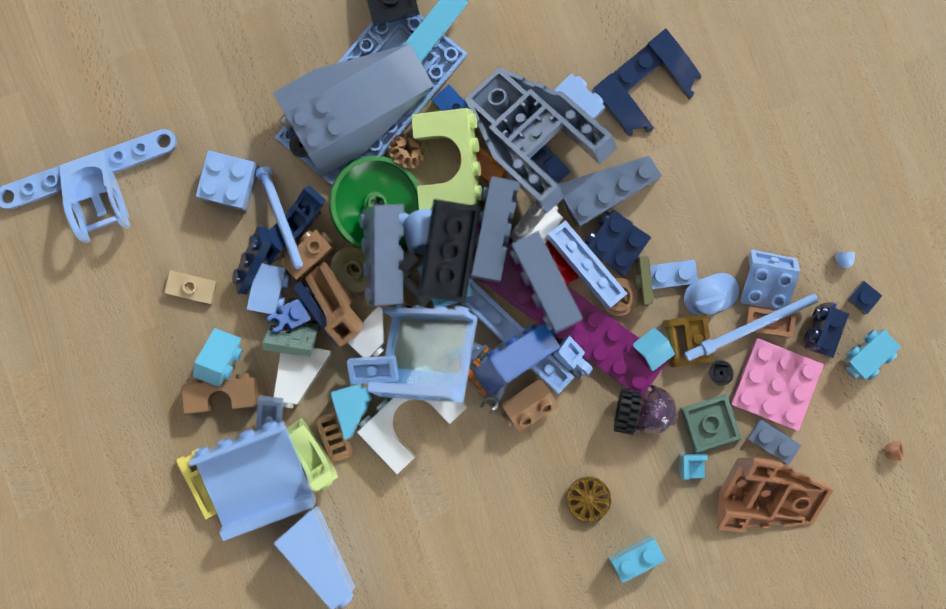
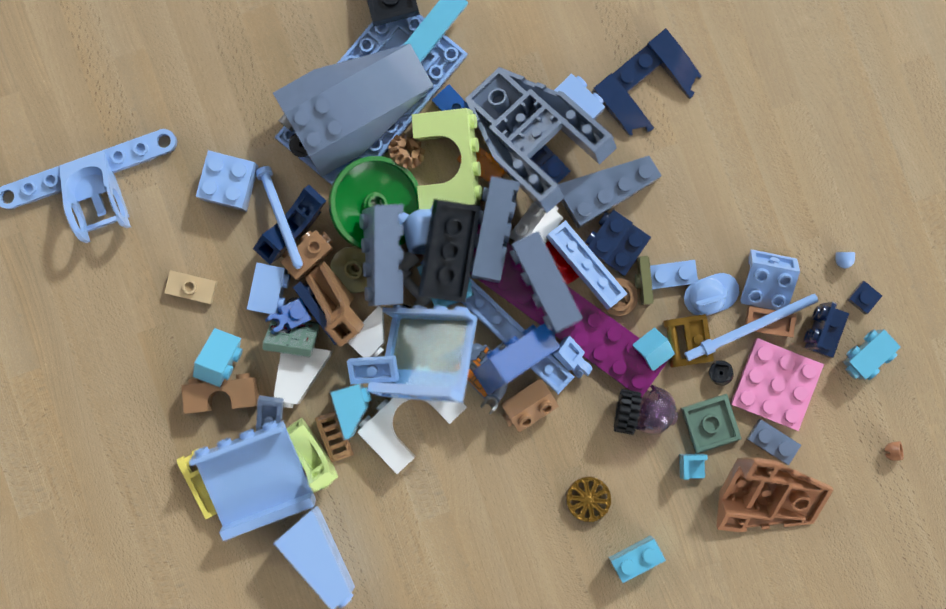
(251, 260): dark blue plate -> none

